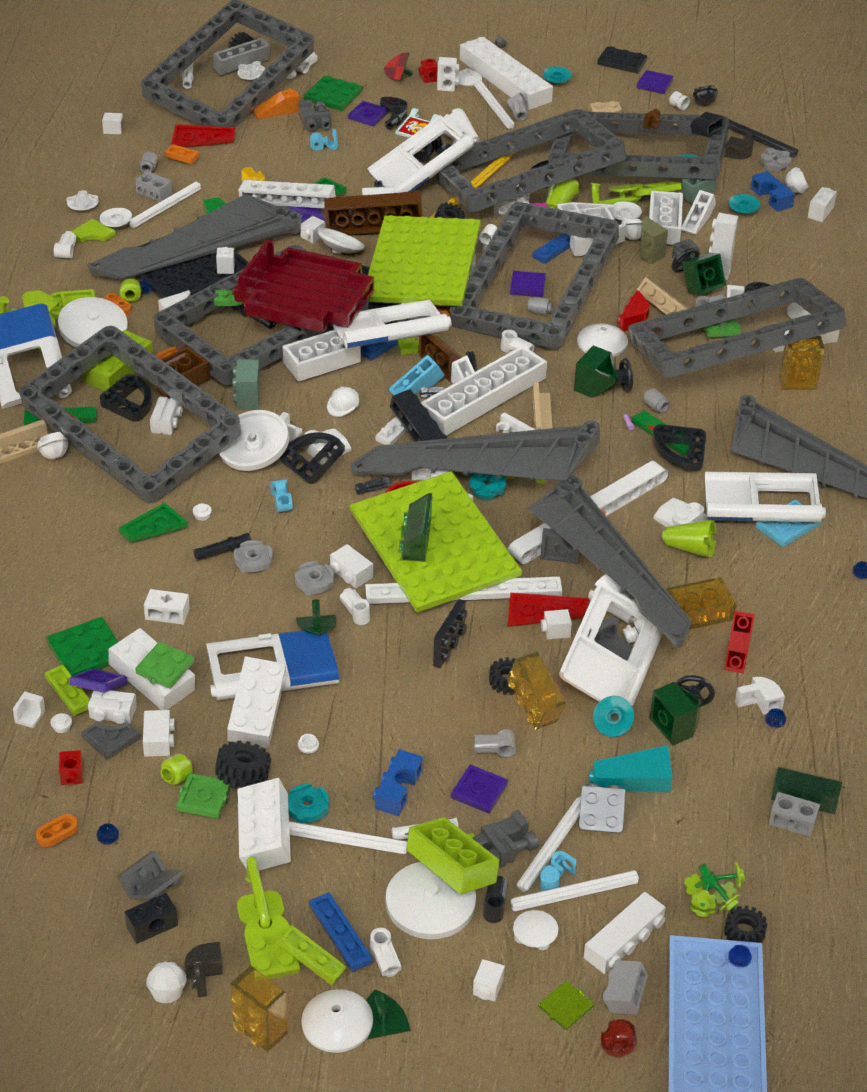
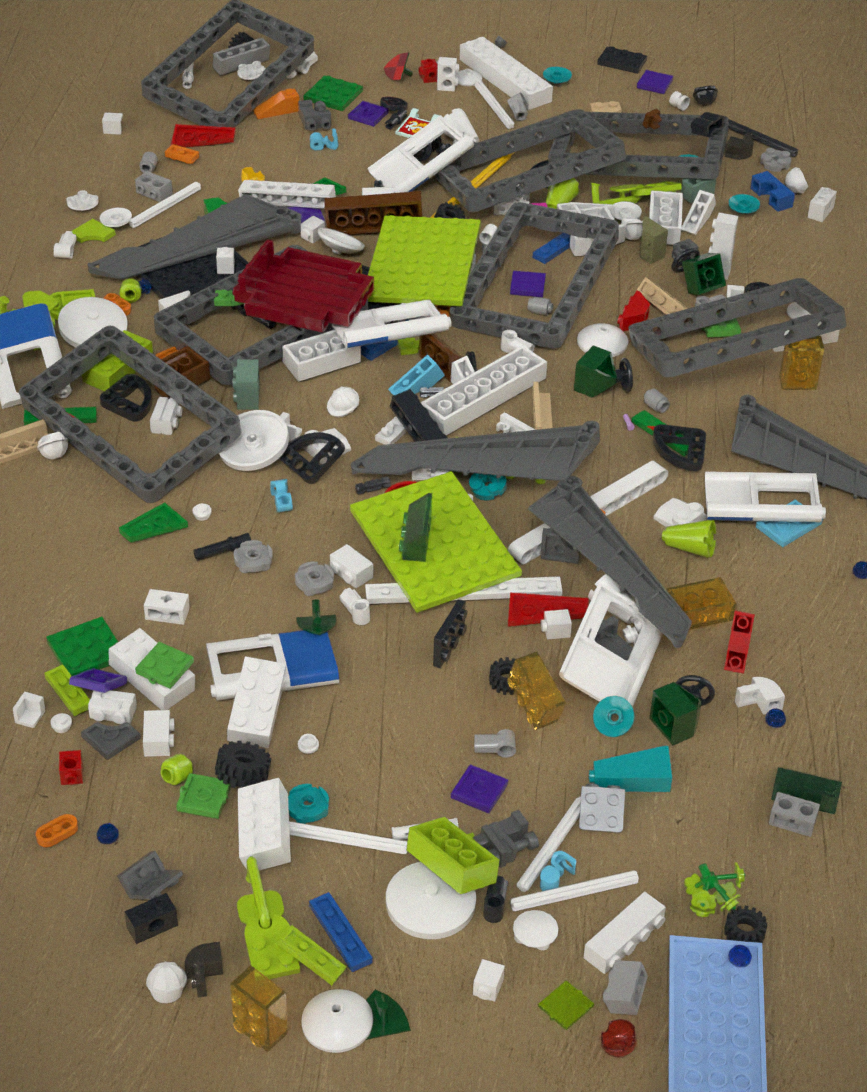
(384, 952): white piece -> none
(403, 768): blue arch -> none

